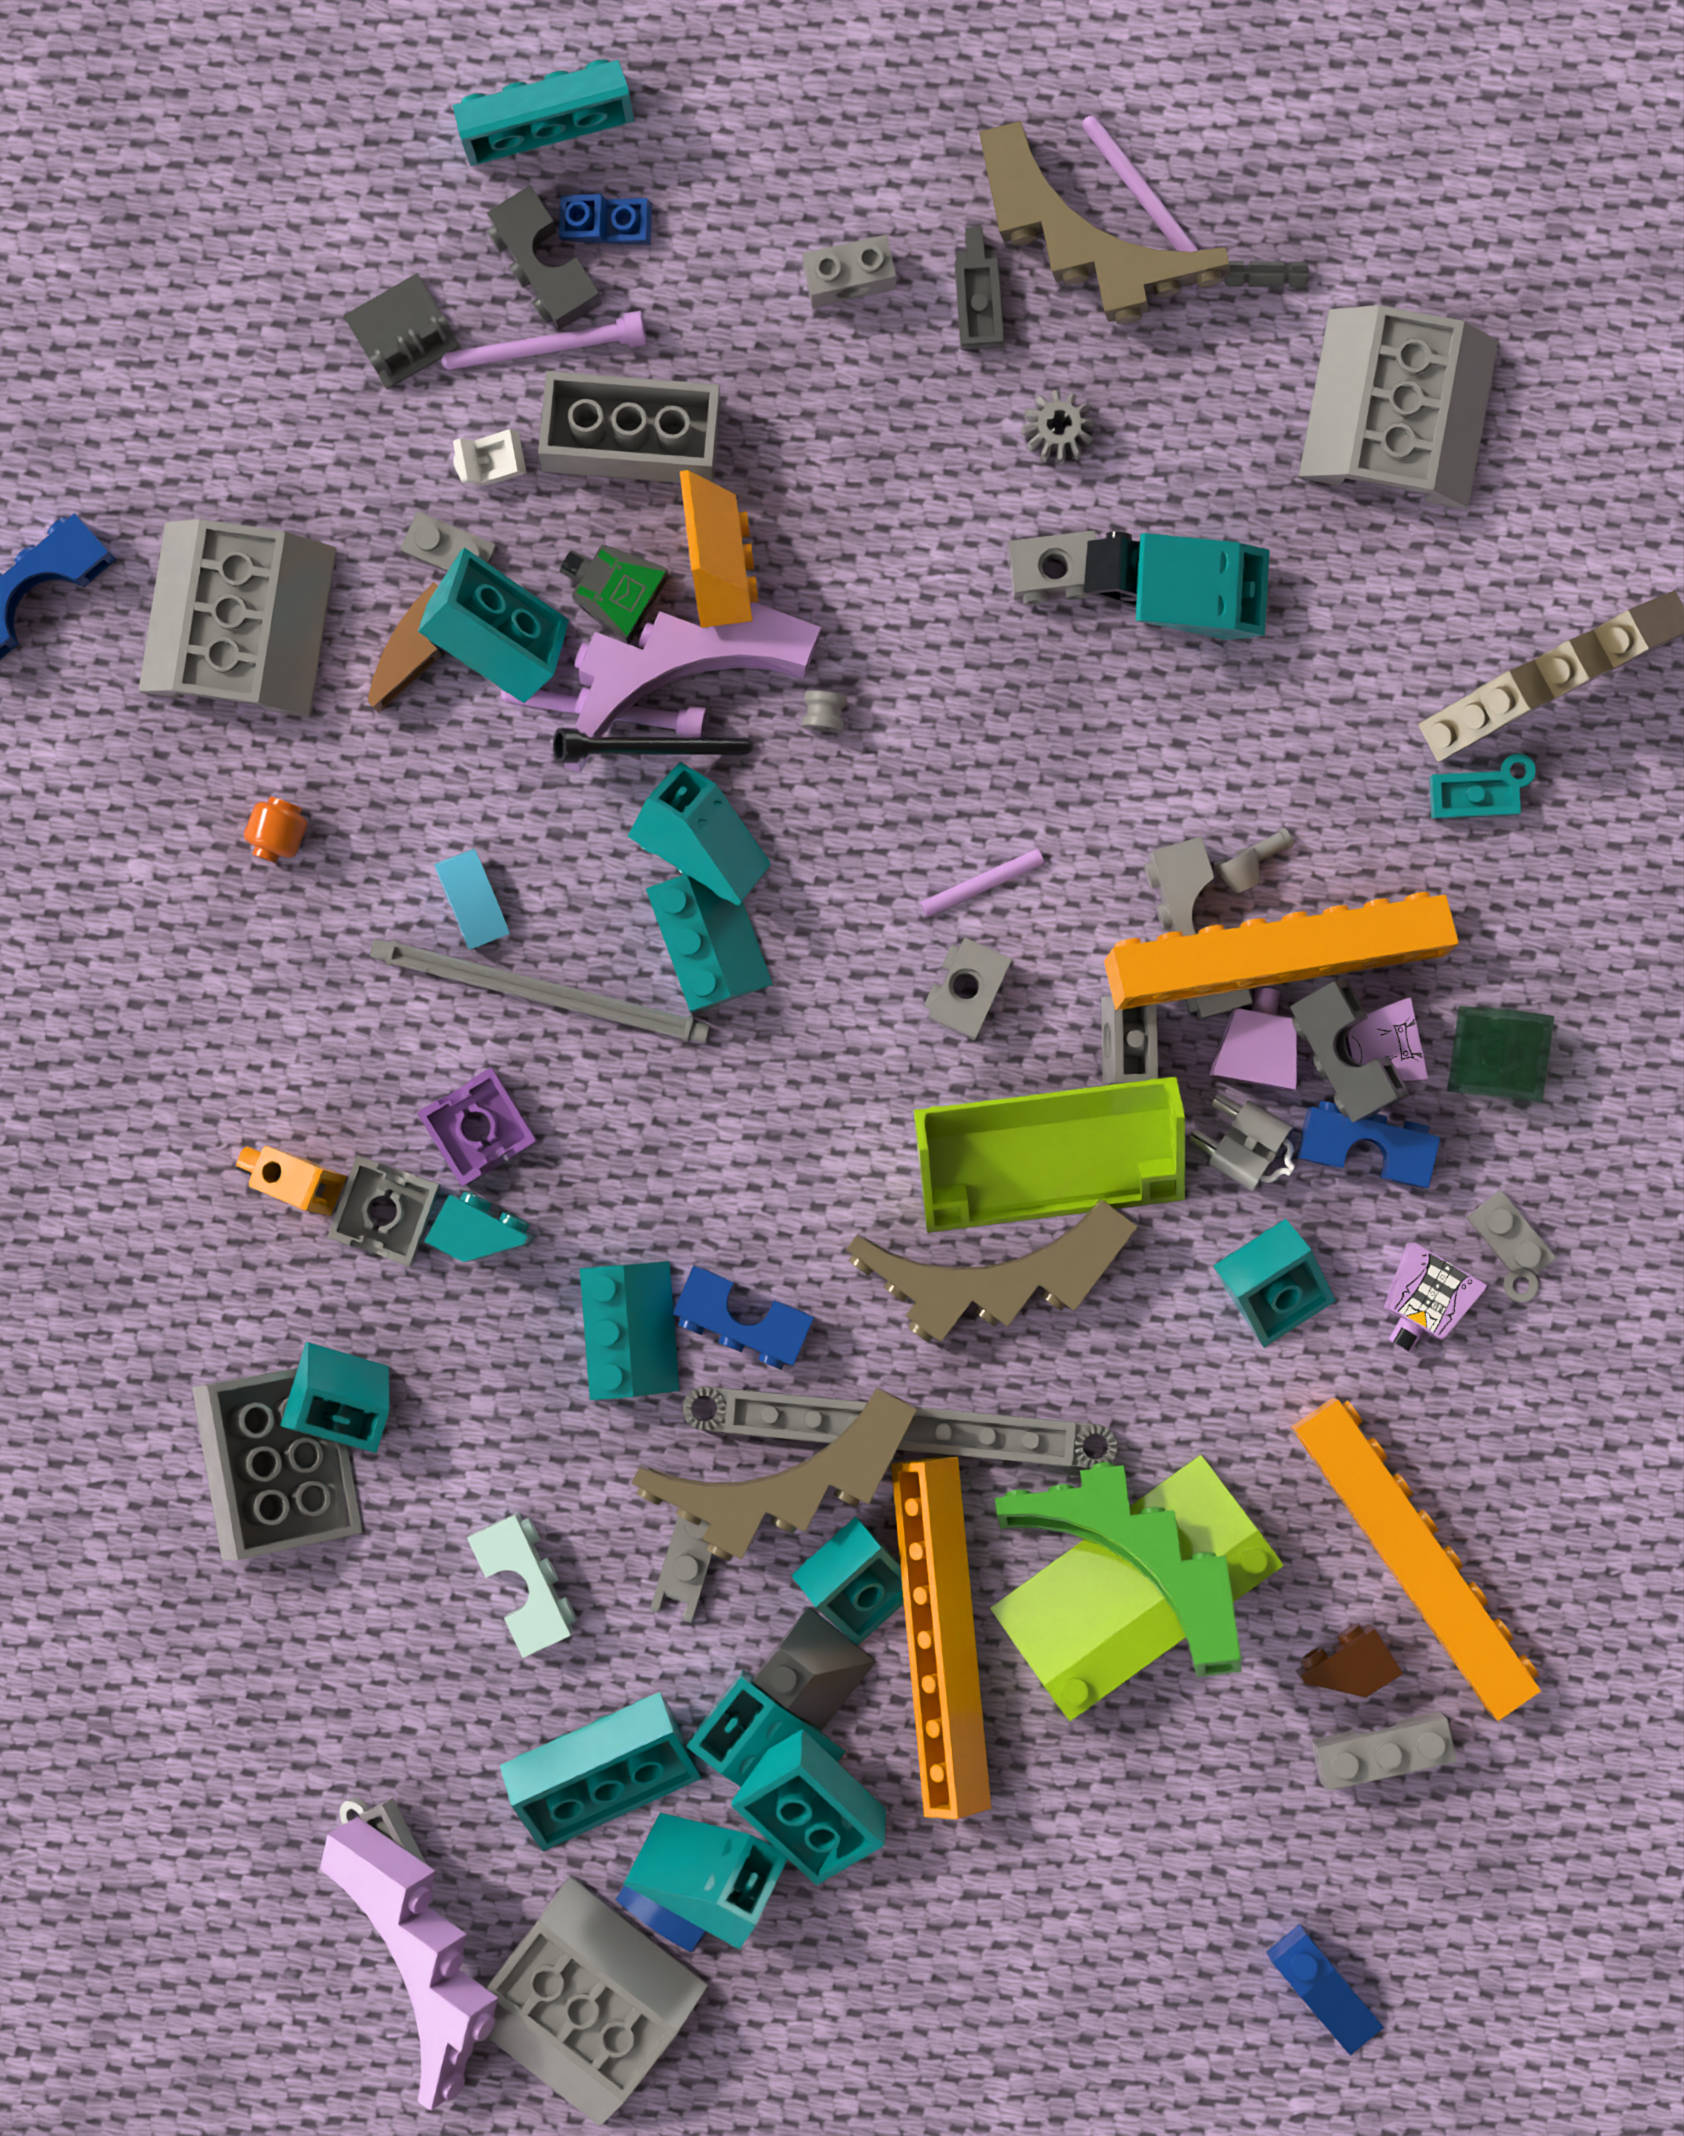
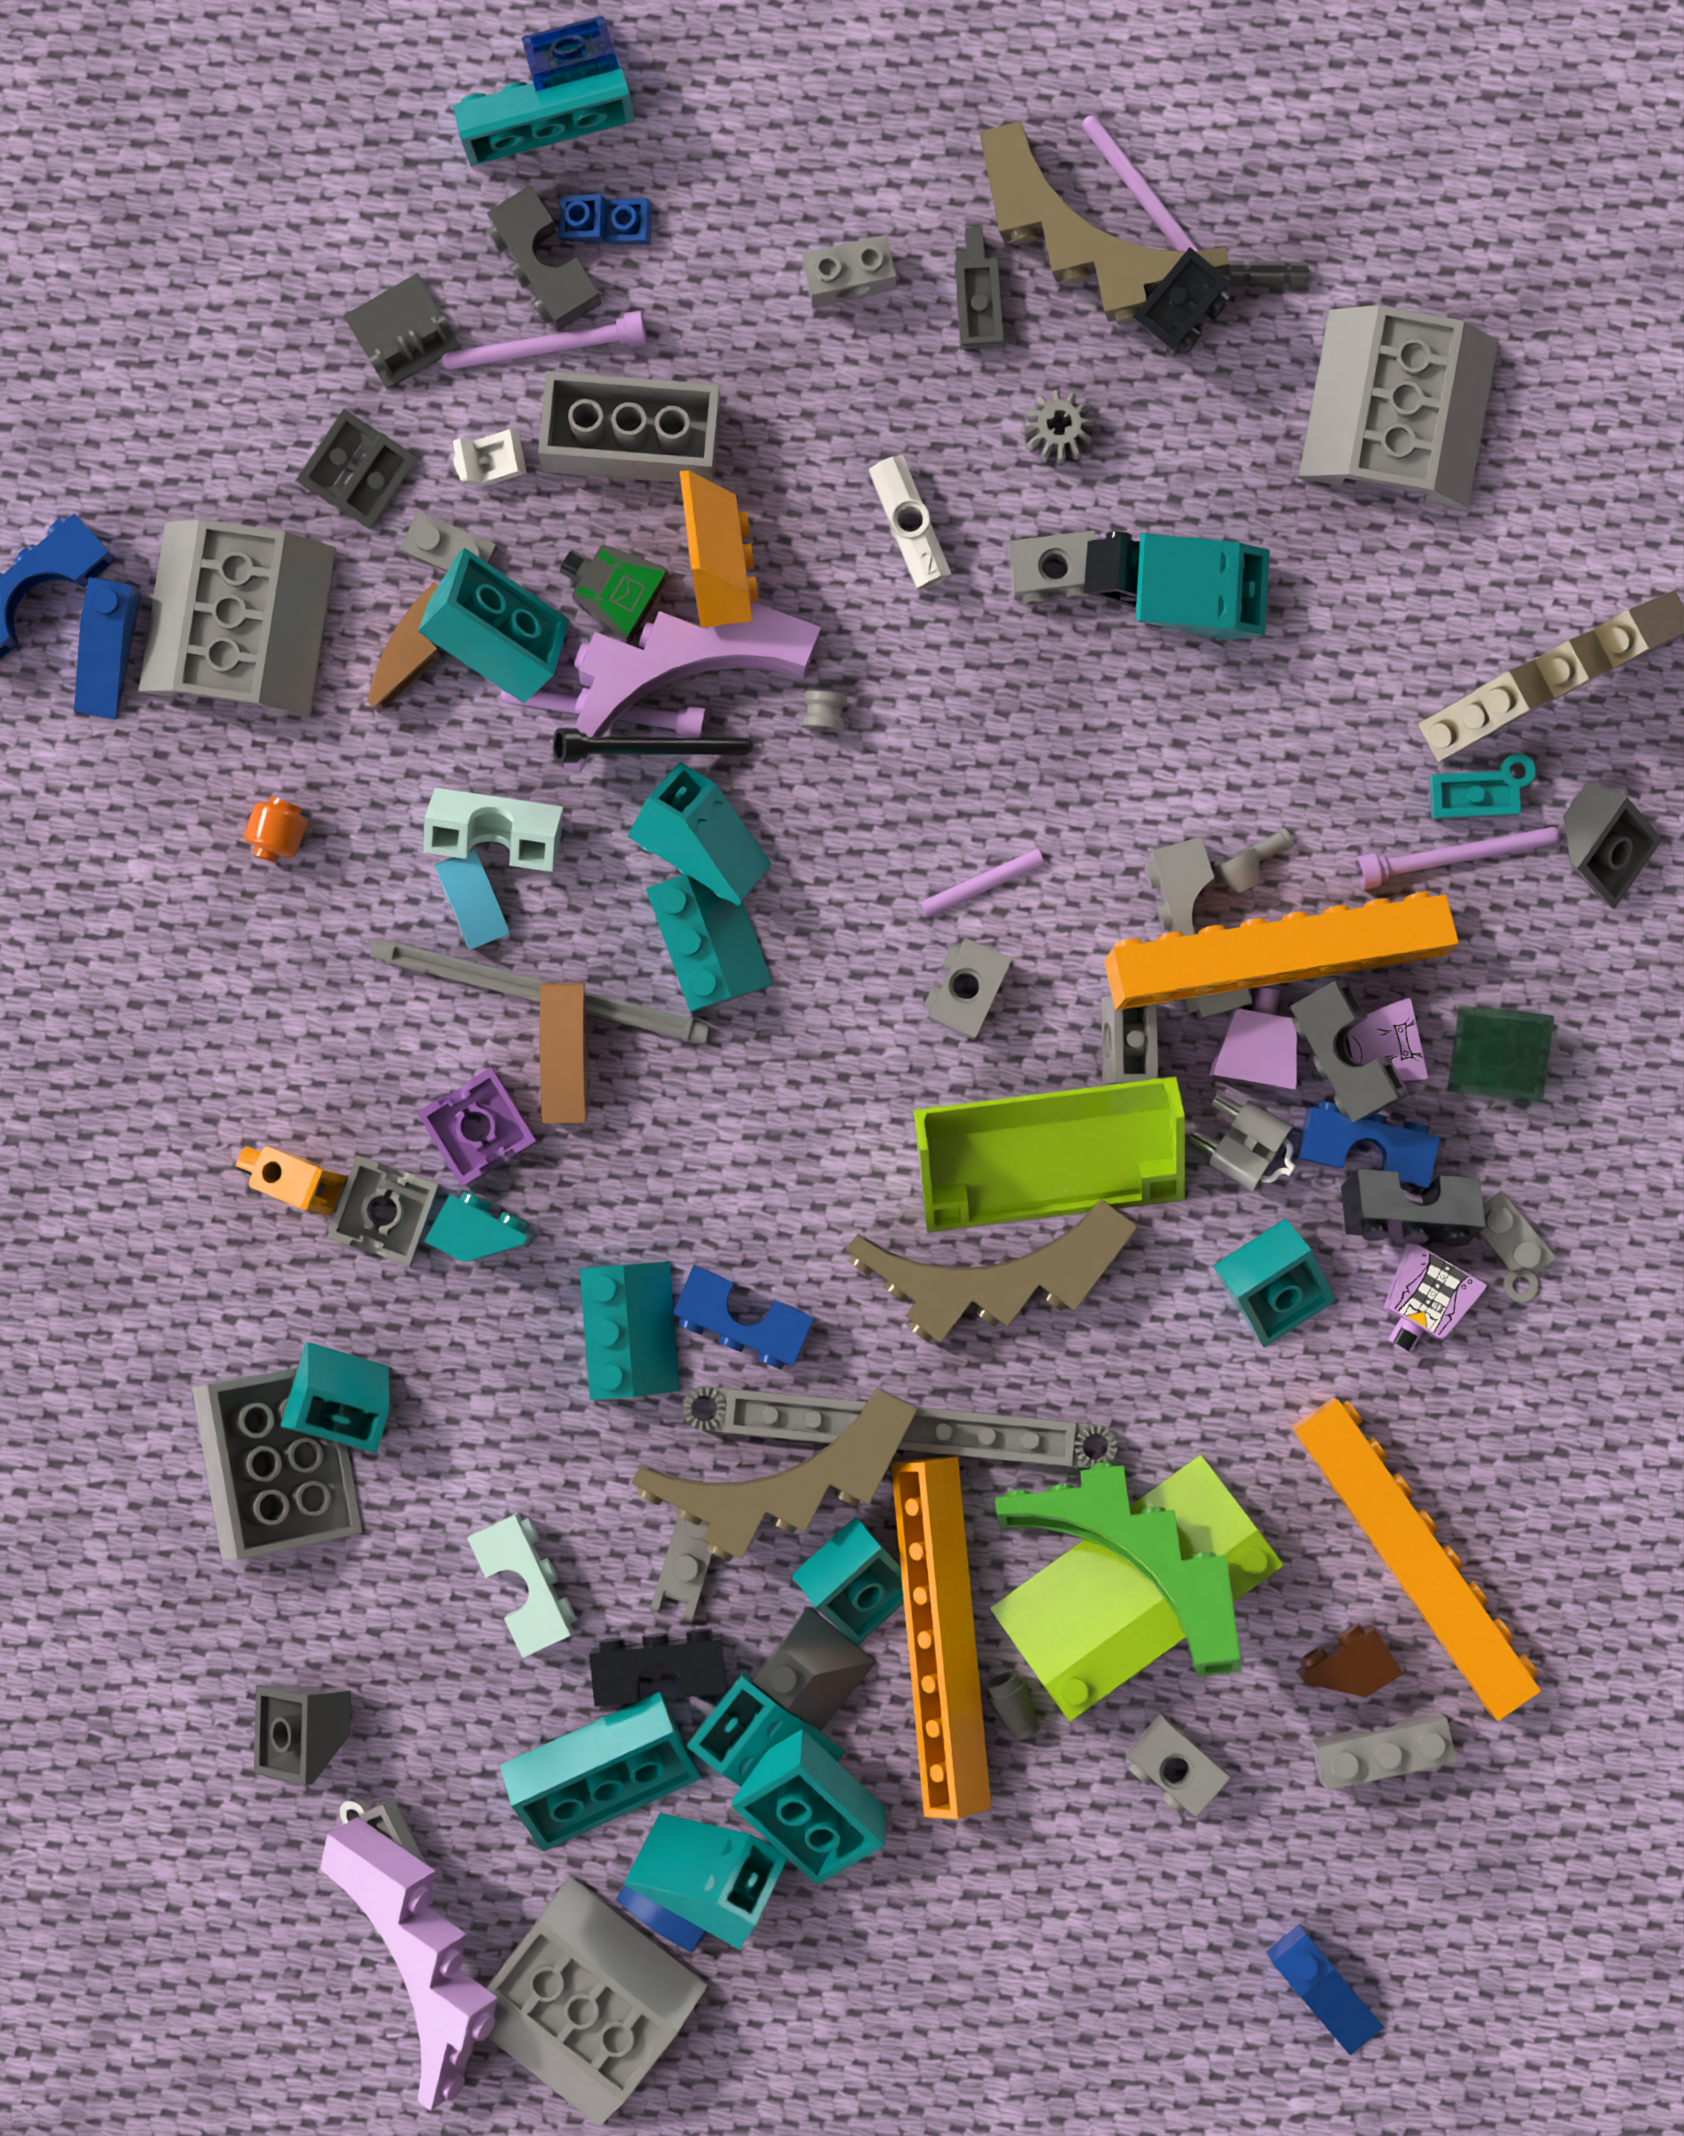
(104, 646): none -> blue slope
(299, 1730): none -> dark grey slope
(372, 480): none -> dark grey slope
(463, 819): none -> light aqua arch
(563, 1053): none -> medium nougat slope
(569, 53): none -> clear blue tile
(696, 1661): none -> black arch
(899, 498): none -> white piece
(1013, 1703): none -> dark grey cone
(1183, 302): none -> black bracket
(1202, 1774): none -> light grey brick
(1378, 869): none -> lavender piece
(1379, 1209): none -> black arch
(1608, 841): none -> dark grey slope

